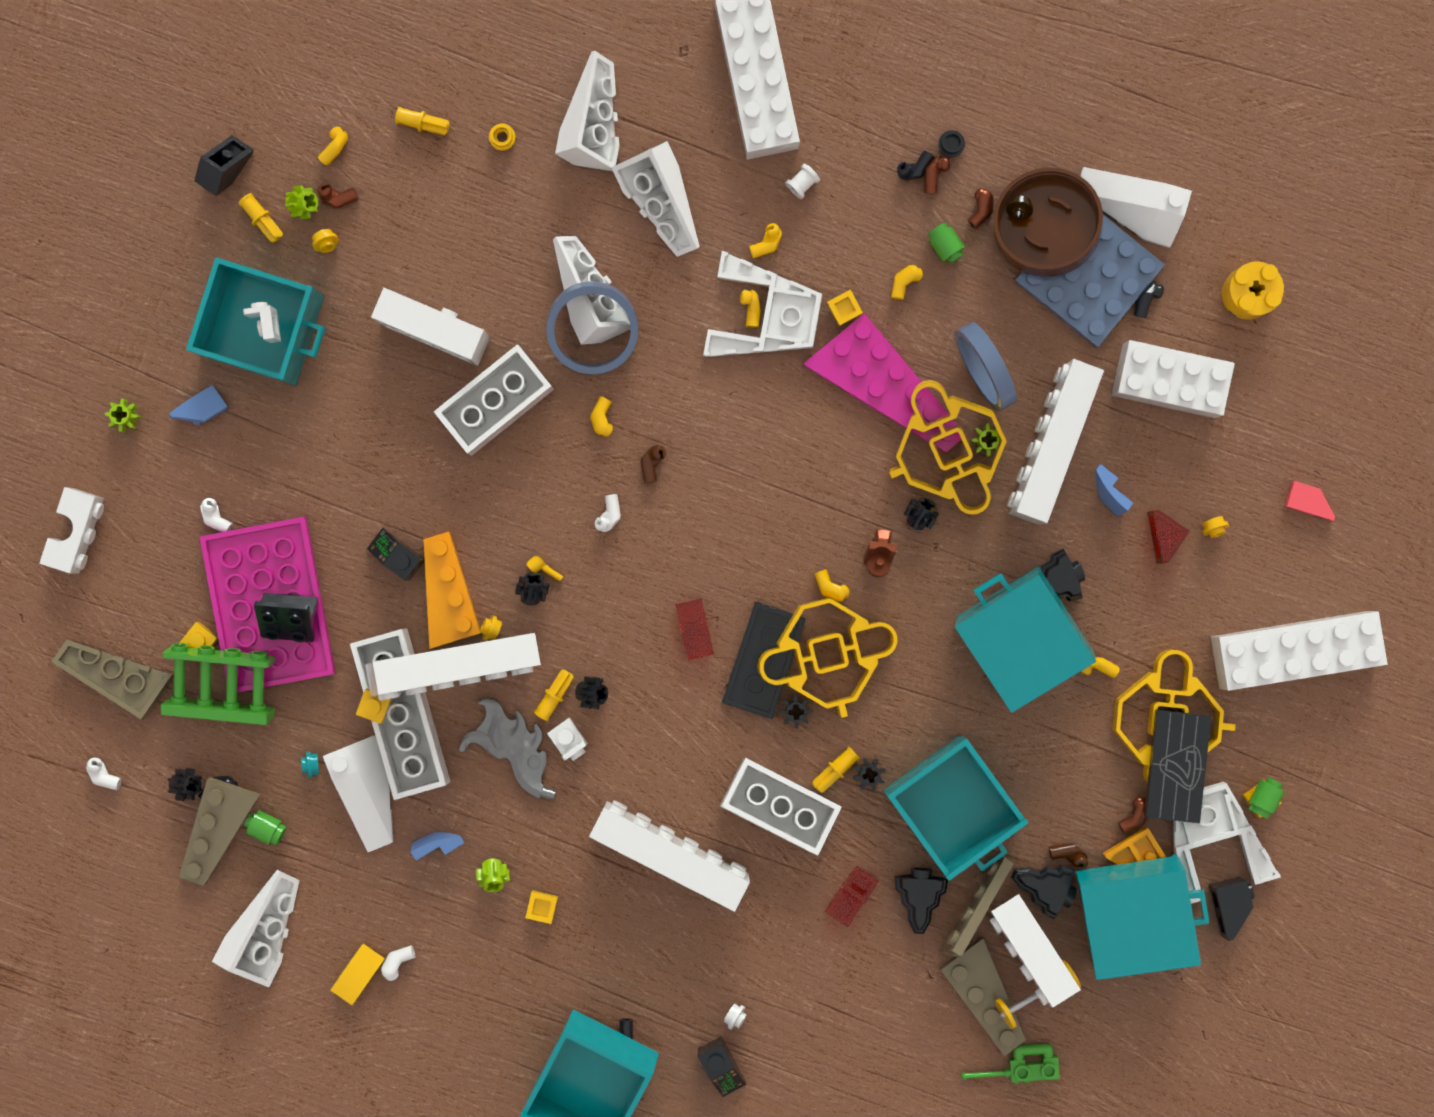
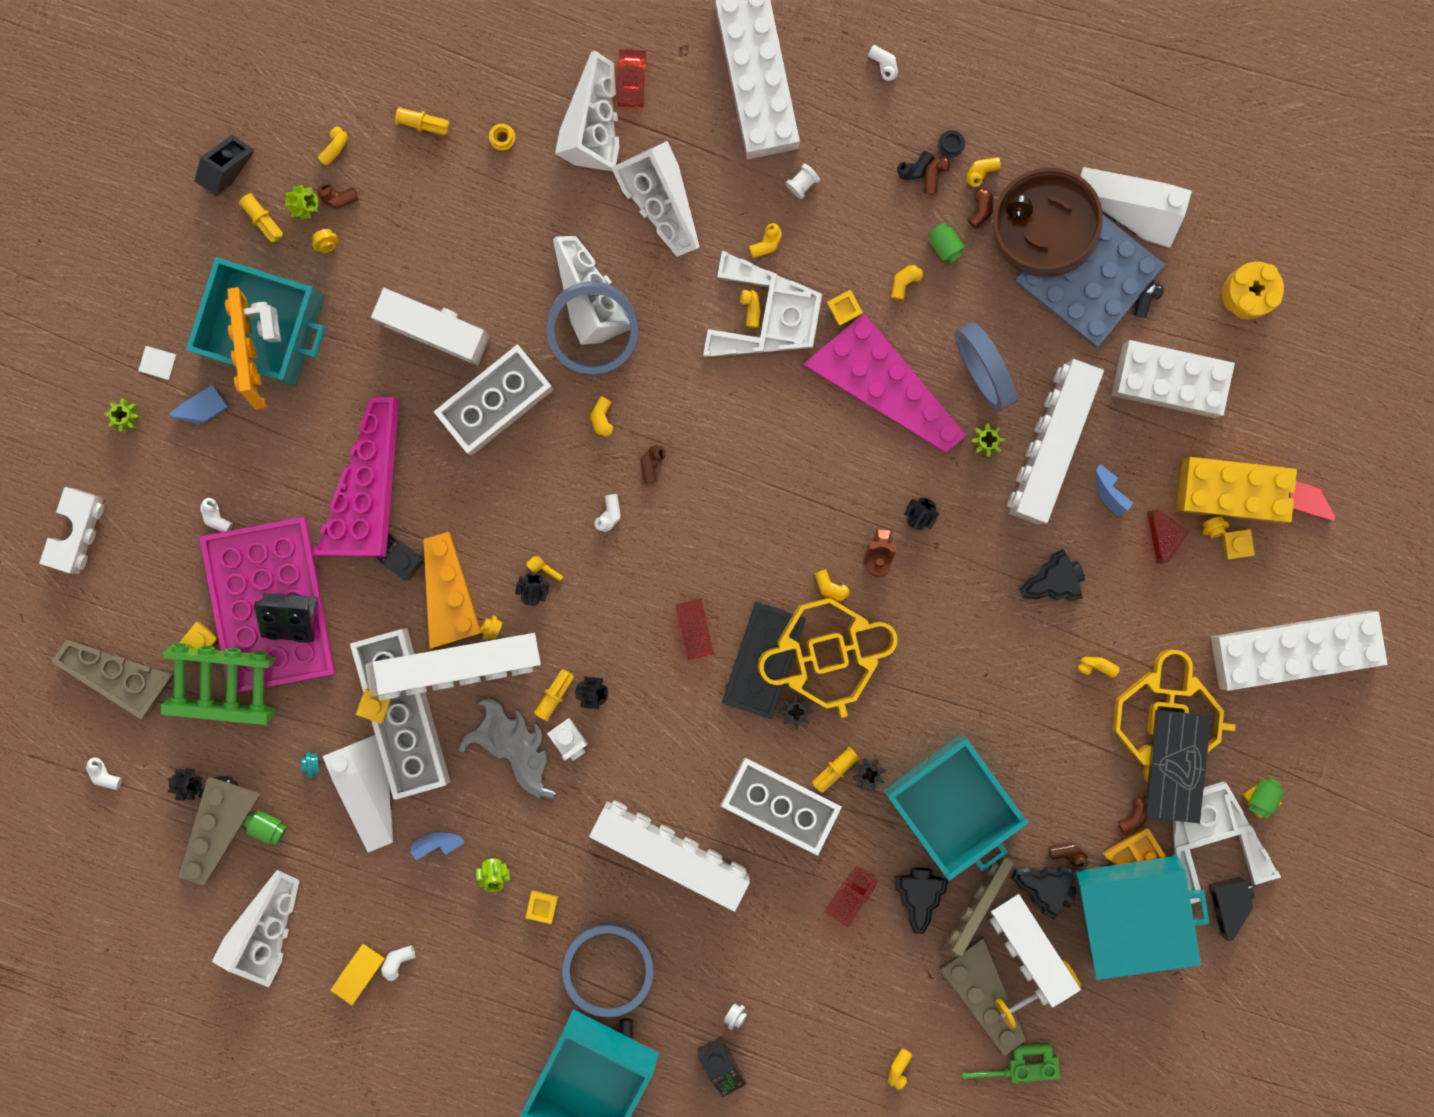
(157, 362): none -> white sticker
(245, 351): none -> light orange wing
(363, 494): none -> dark pink wing
(612, 928): none -> sand blue piece
(631, 78): none -> clear red slope
(886, 61): none -> white arm
(898, 1066): none -> yellow arm
(917, 422): yellow piece -> none
(980, 168): none -> yellow arm
(1024, 638): teal container -> none
(1236, 490): none -> yellow piece
(1238, 544): none -> yellow plate

